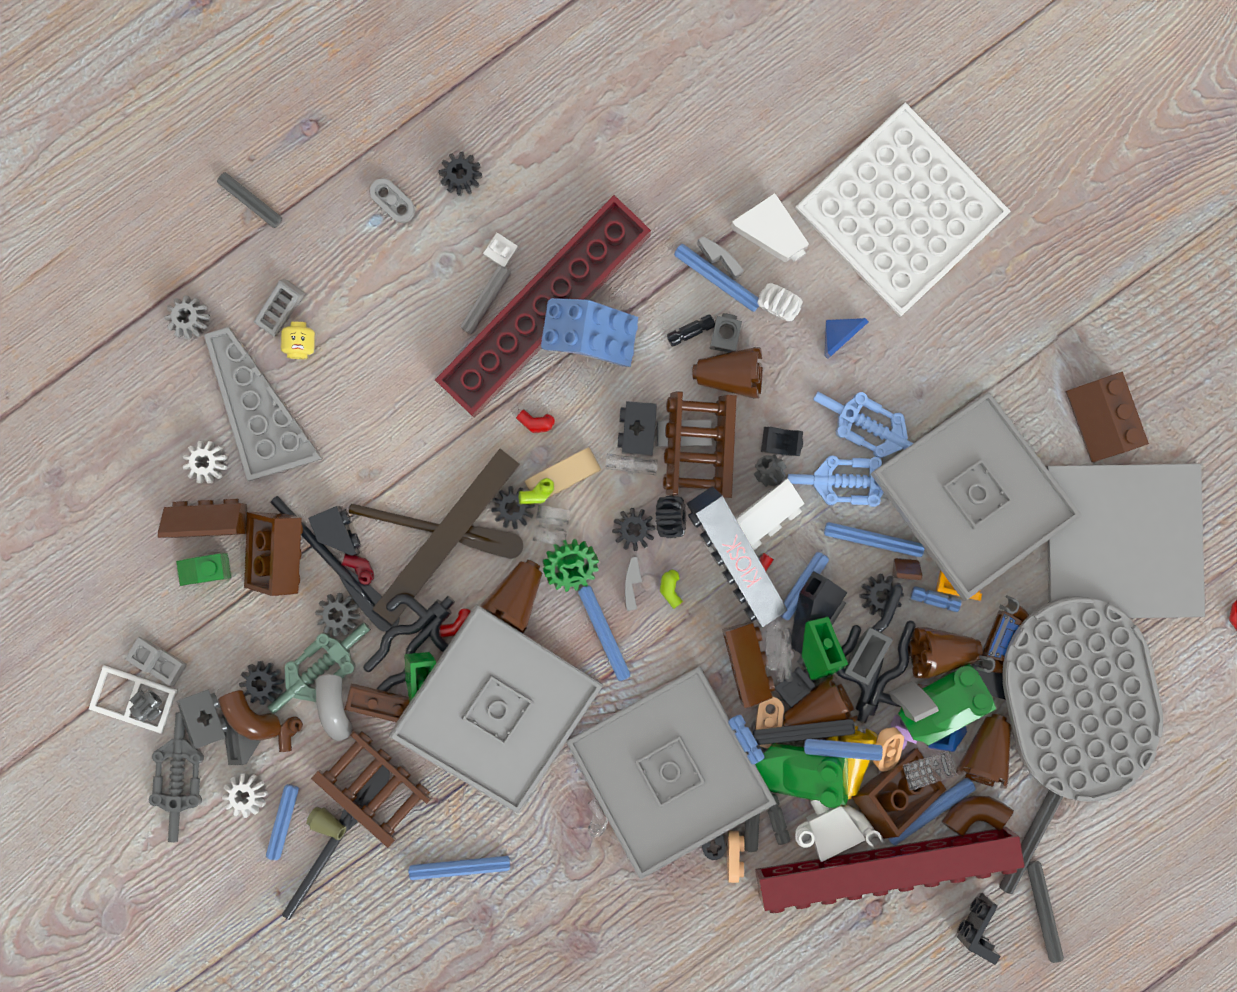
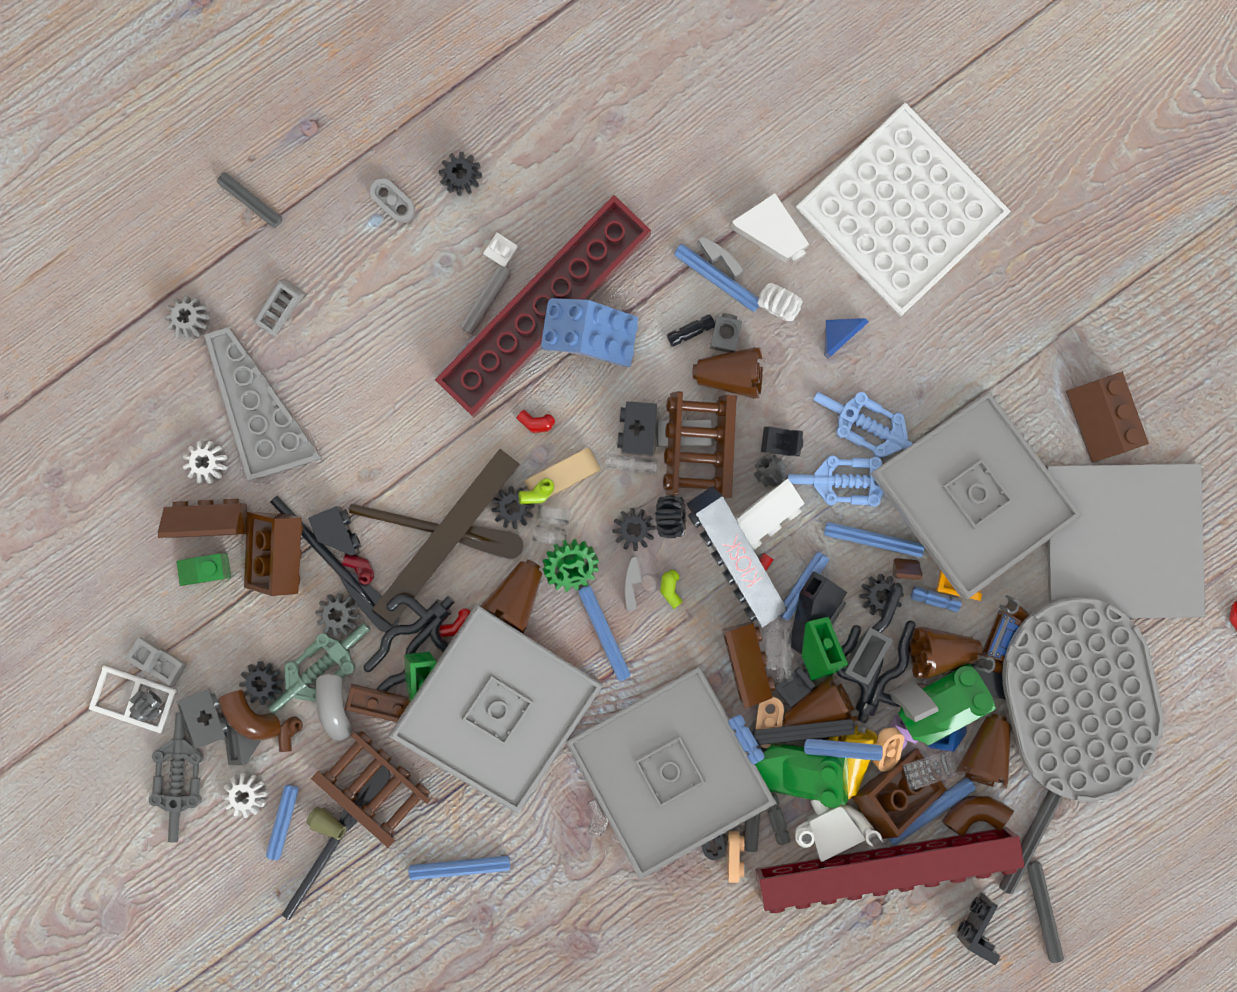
(297, 341): light yellow head -> none

